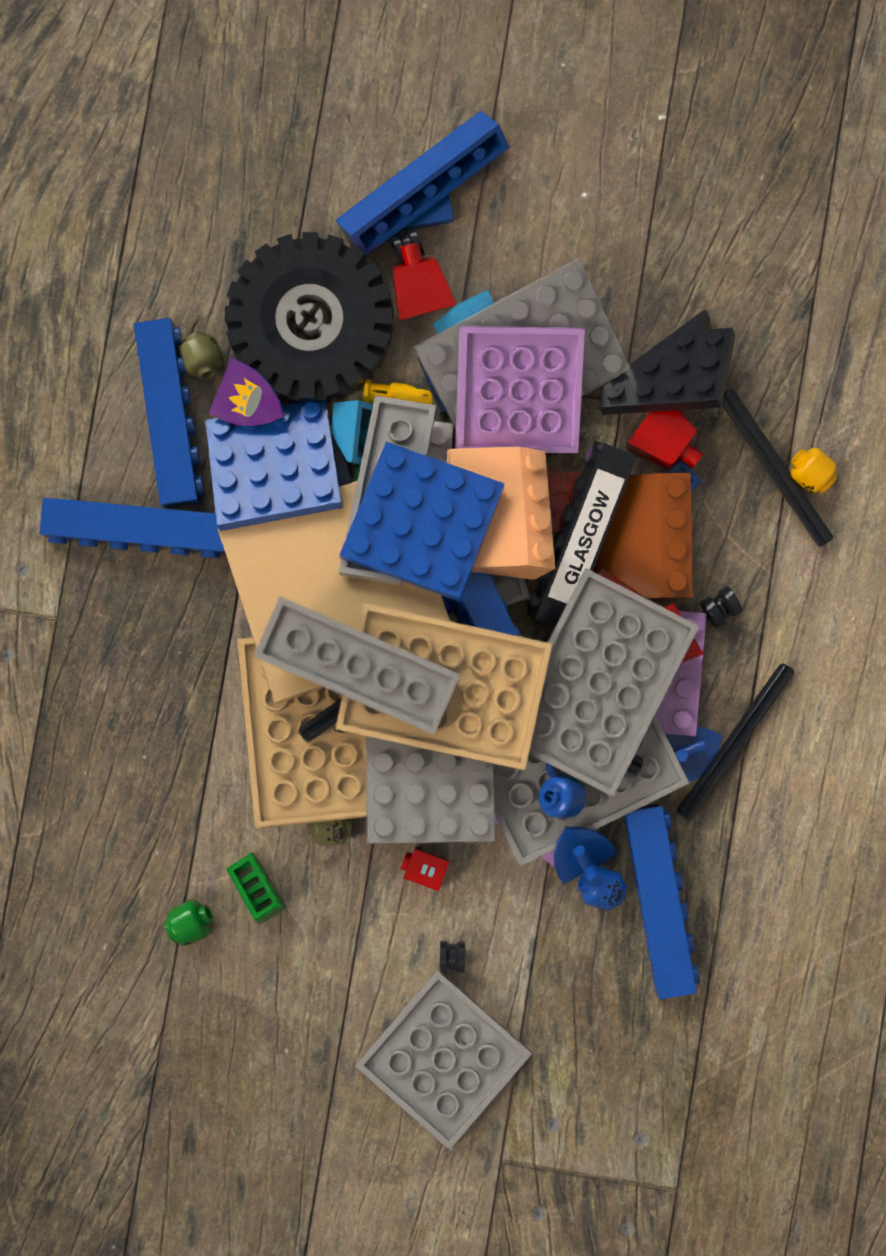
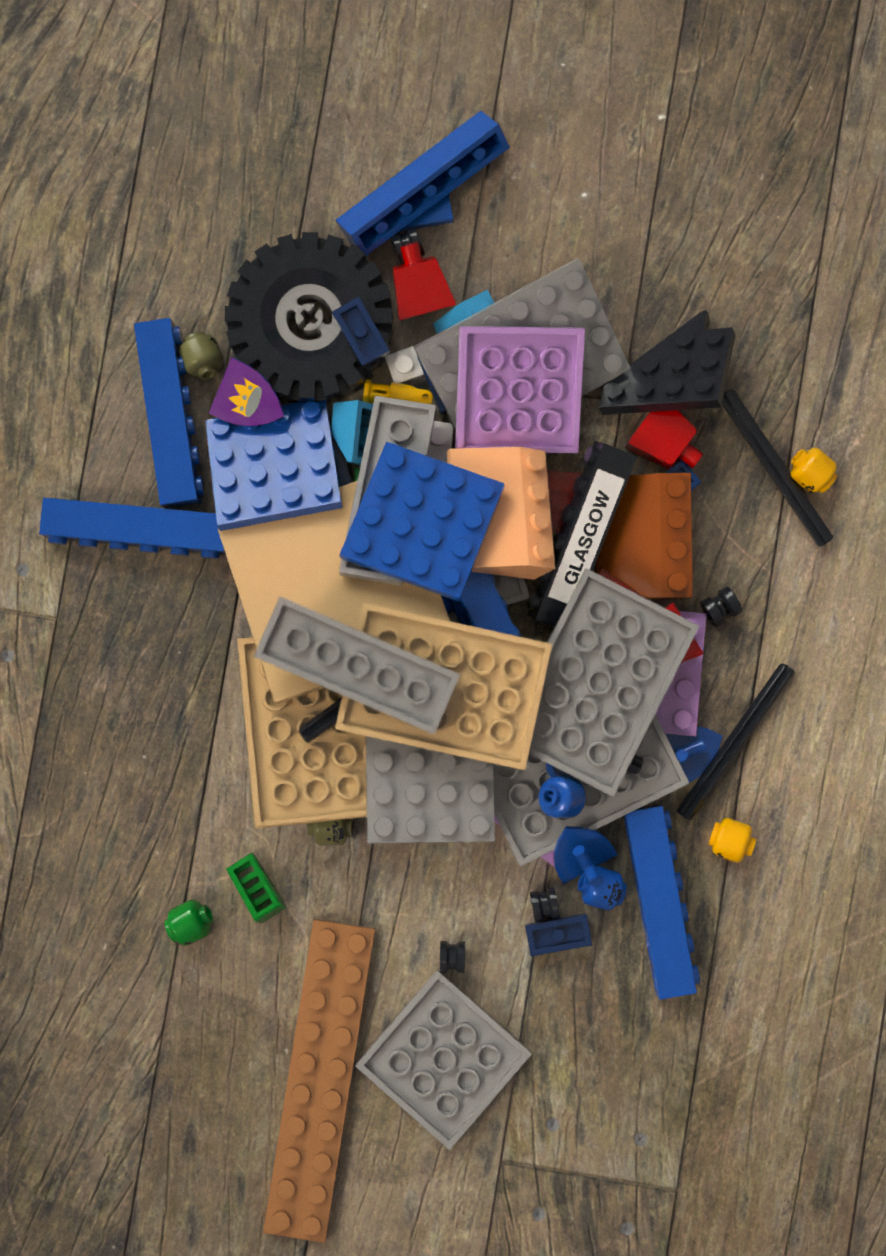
(319, 1080): none -> medium nougat plate
(360, 332): none -> dark blue plate
(404, 365): none -> white plate
(425, 868): red brick -> none
(544, 904): none -> black wheel
(558, 934): none -> dark blue plate
(732, 840): none -> yellow head

